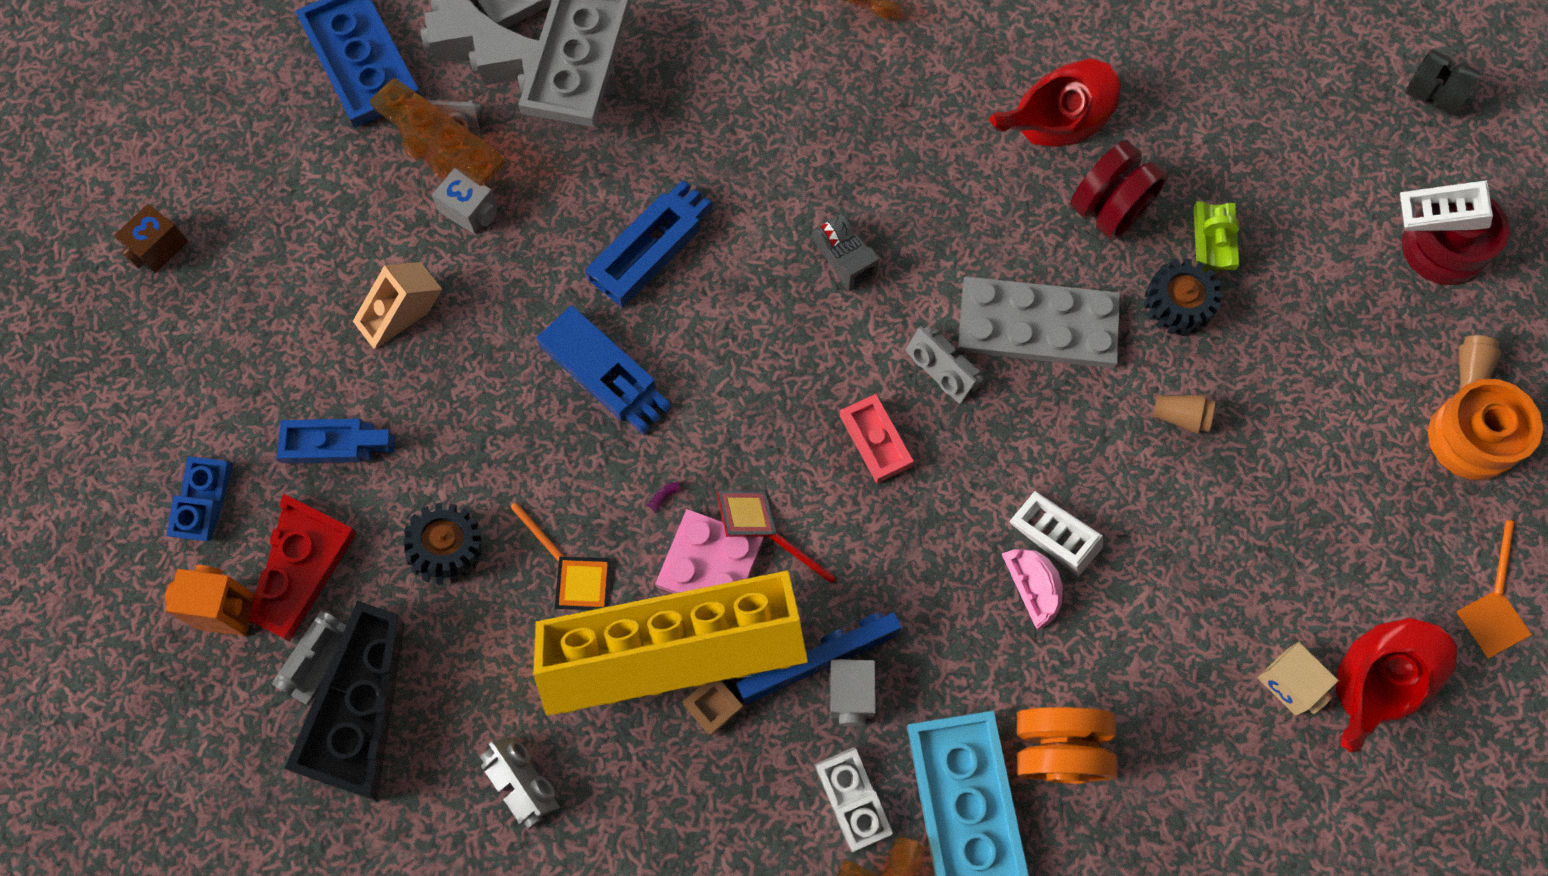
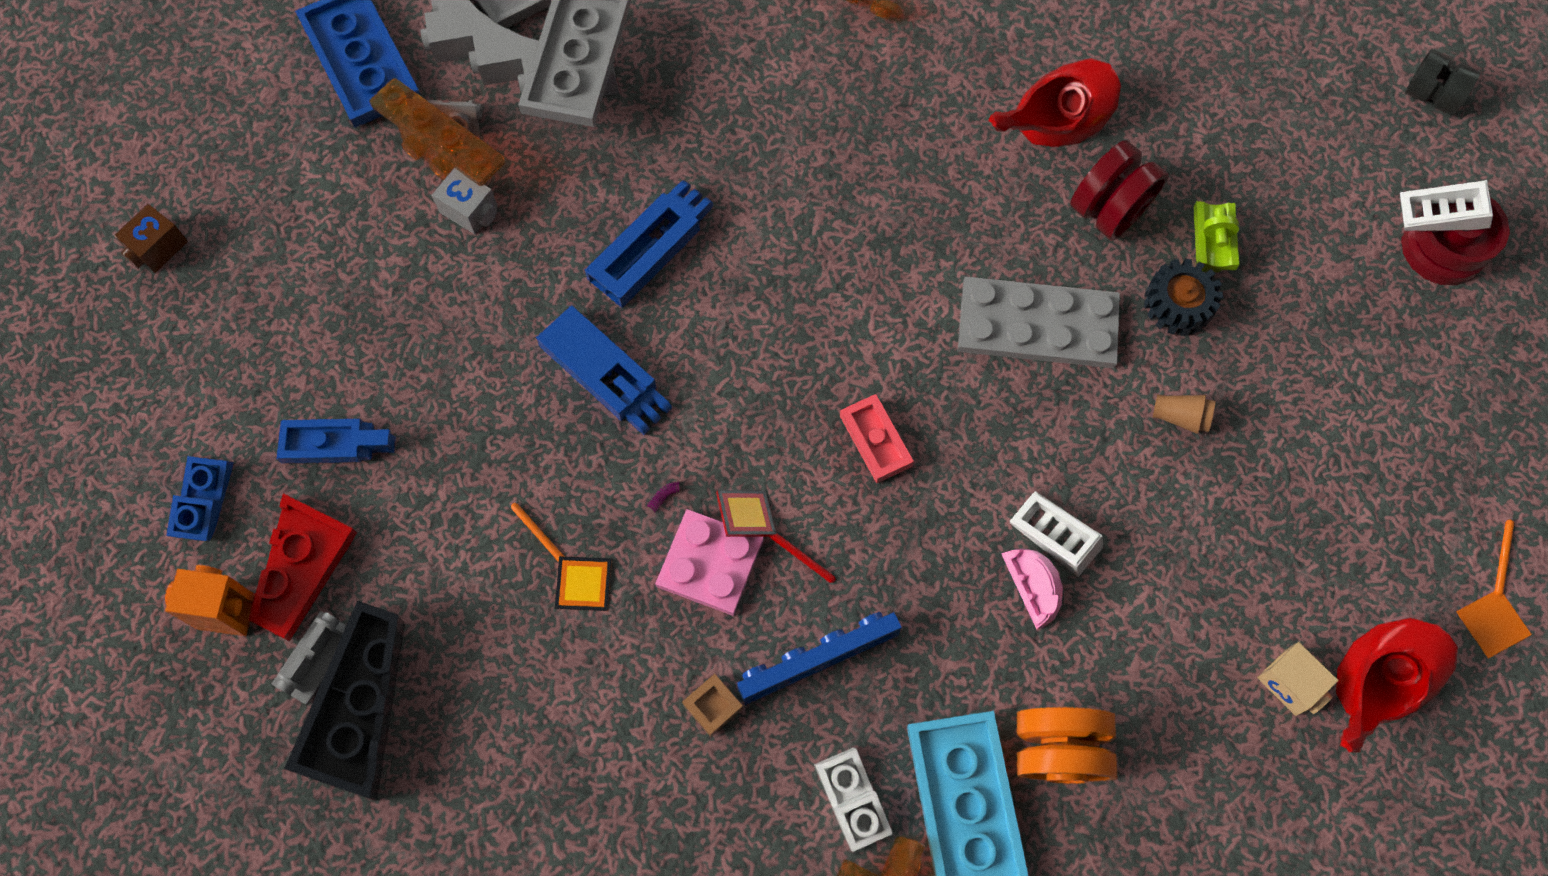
(396, 301): light nougat slope -> none
(442, 543): black wheel -> none
(509, 764): light grey hinge -> none
(667, 643): yellow brick -> none
(846, 252): dark grey leg -> none
(852, 691): light grey brick -> none
(935, 356): light grey hinge -> none
(1477, 358): medium nougat cone -> none
(1485, 429): orange wheel -> none

